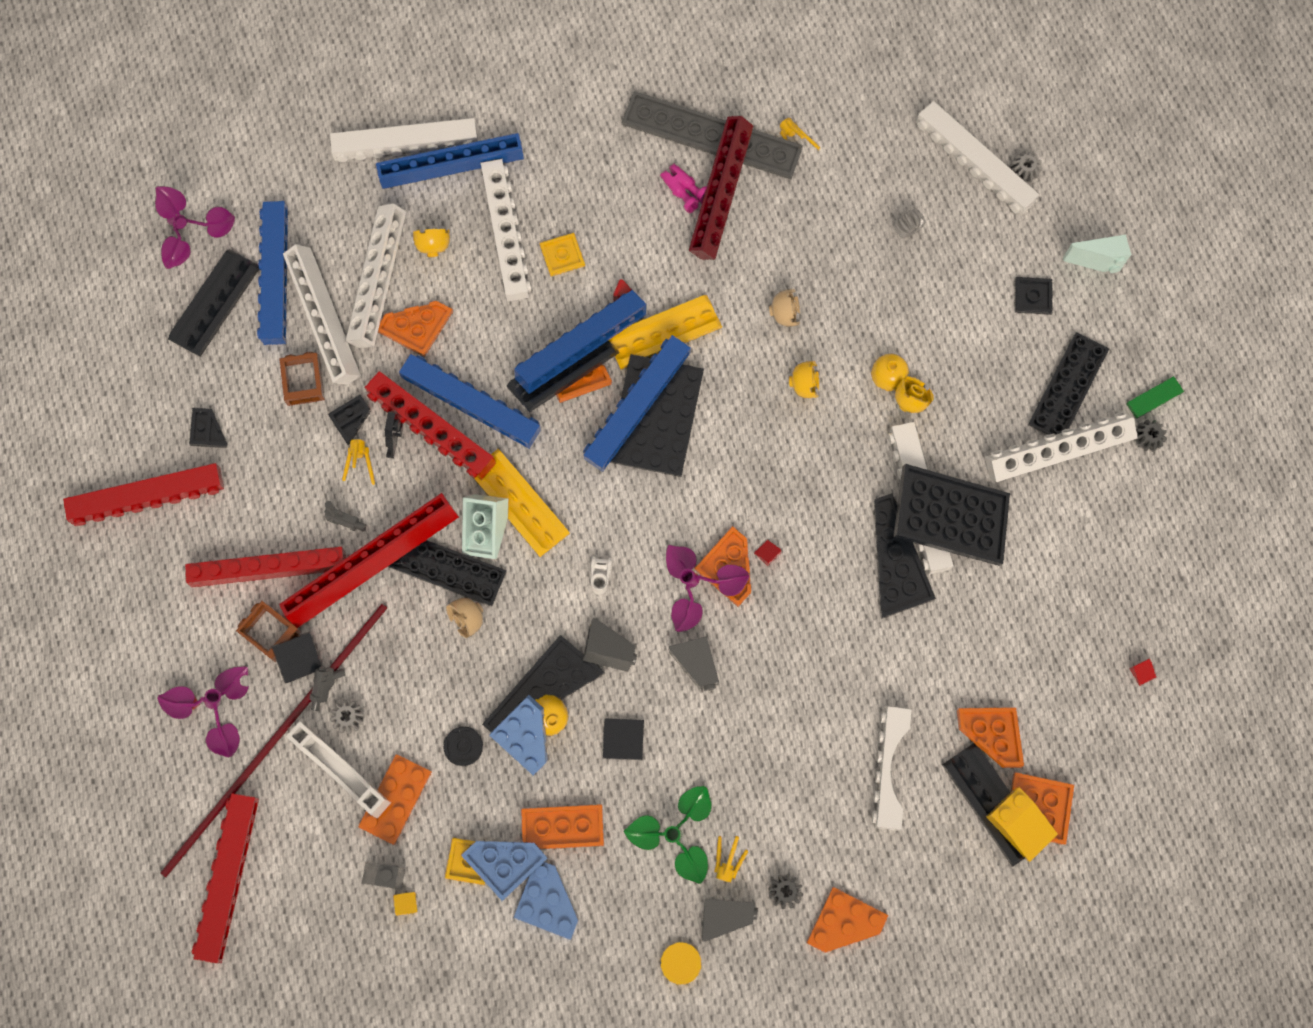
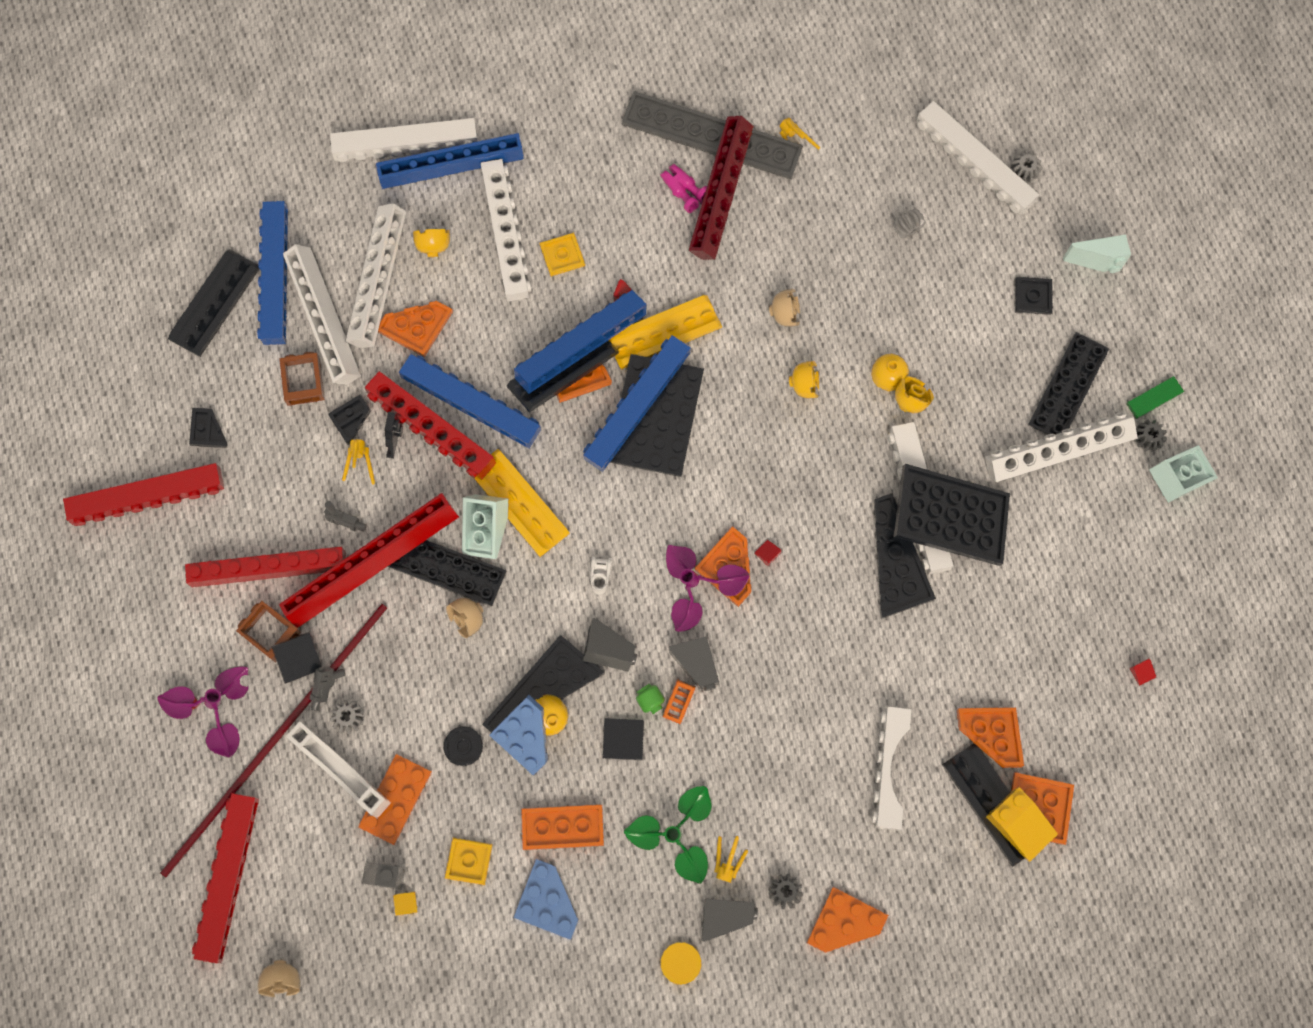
(168, 204): magenta plant -> none
(279, 979): none -> tan cylinder
(504, 863): medium blue plate -> none
(650, 698): none -> bright green head
(682, 684): none -> orange slope
(1183, 473): none -> light aqua slope

